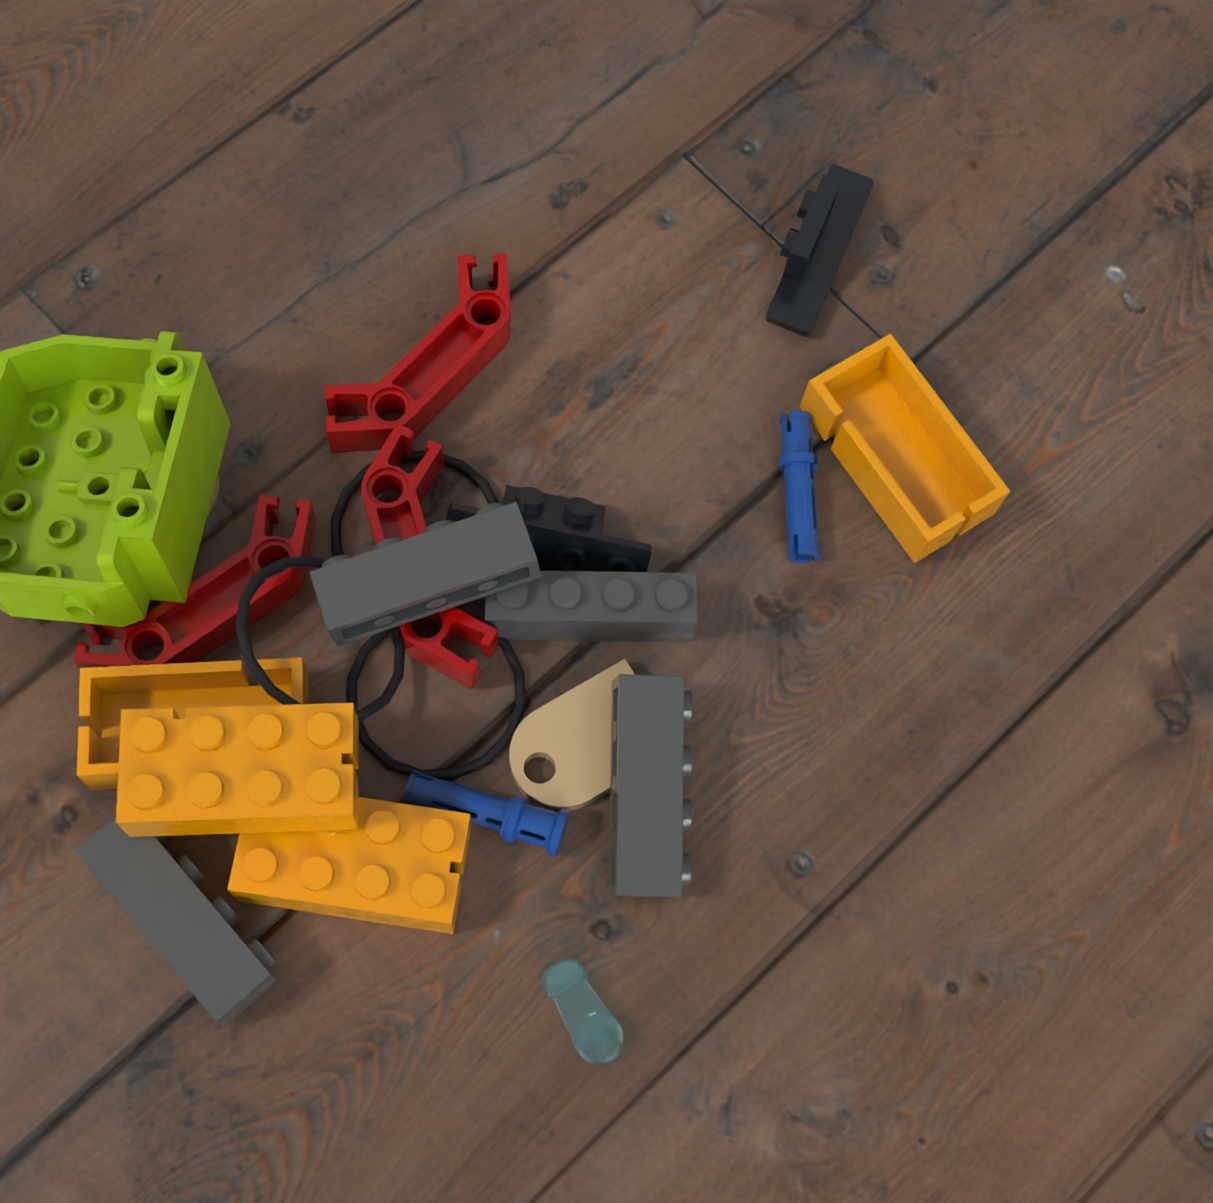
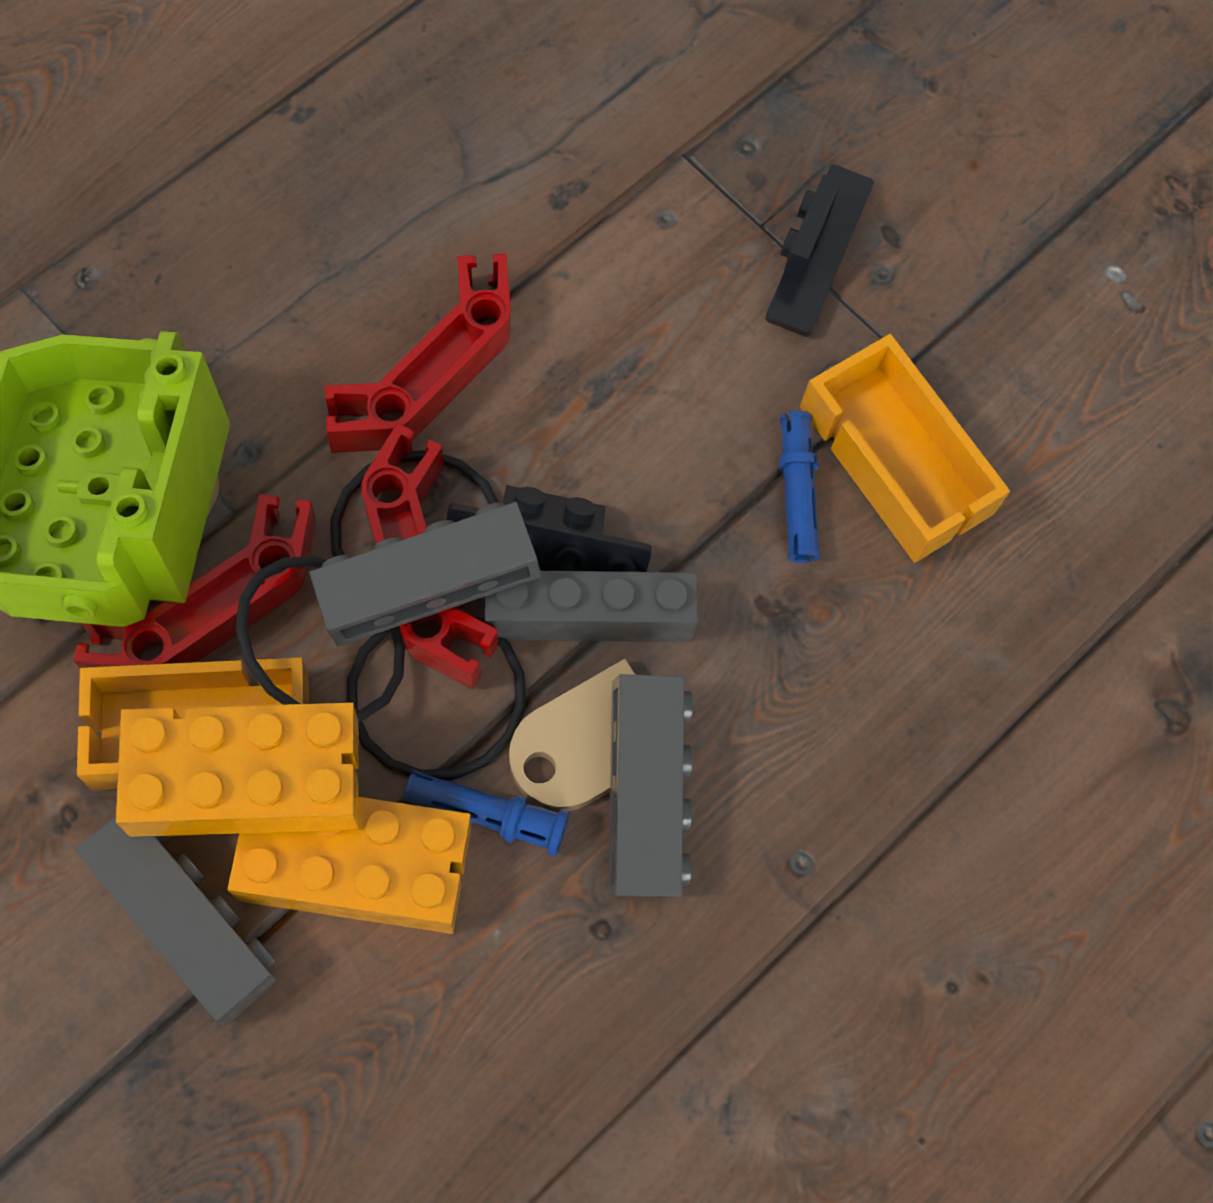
(588, 1021): clear light blue piece -> none

